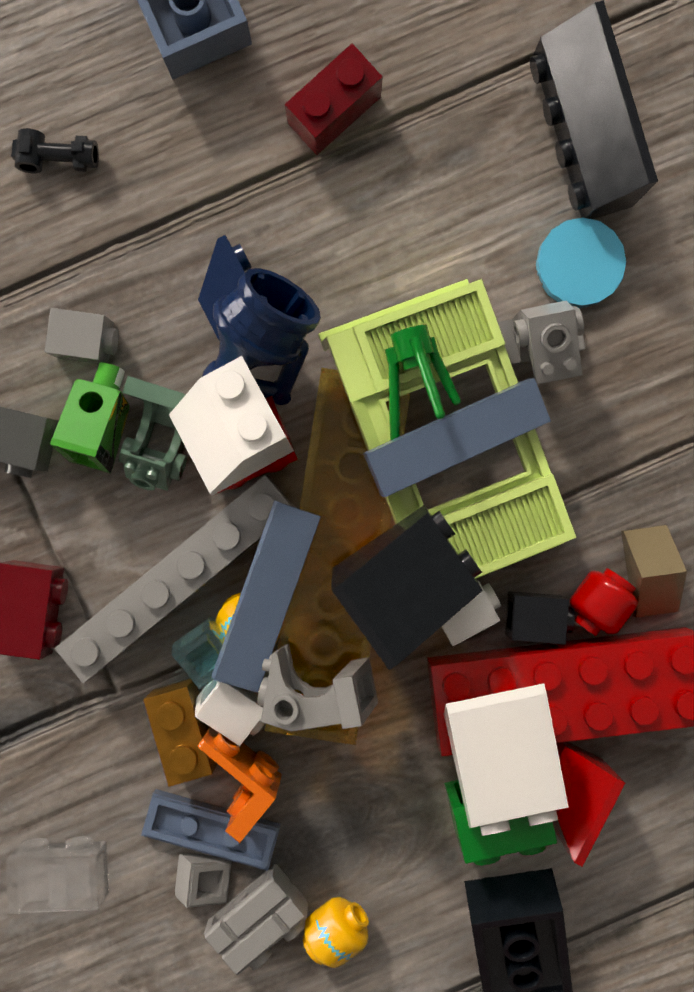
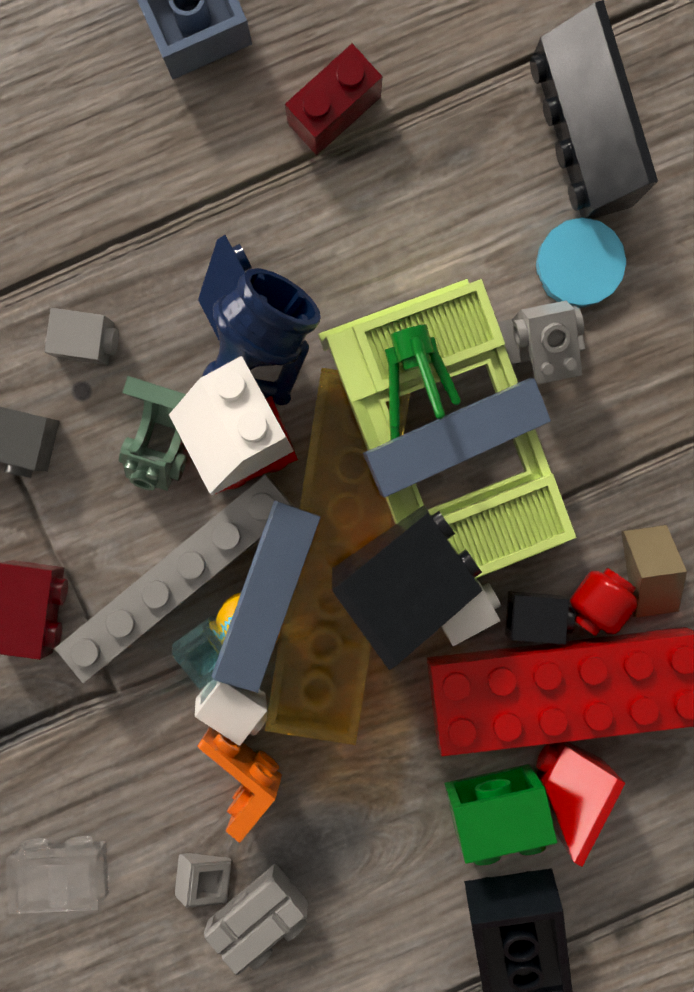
(31, 150): black bar -> none
(88, 434): bright green torso -> none
(178, 732): pearl gold brick -> none
(203, 828): sand blue tile -> none
(335, 932): yellow head -> none
(343, 703): light grey tile -> none
(506, 758): white slope -> none

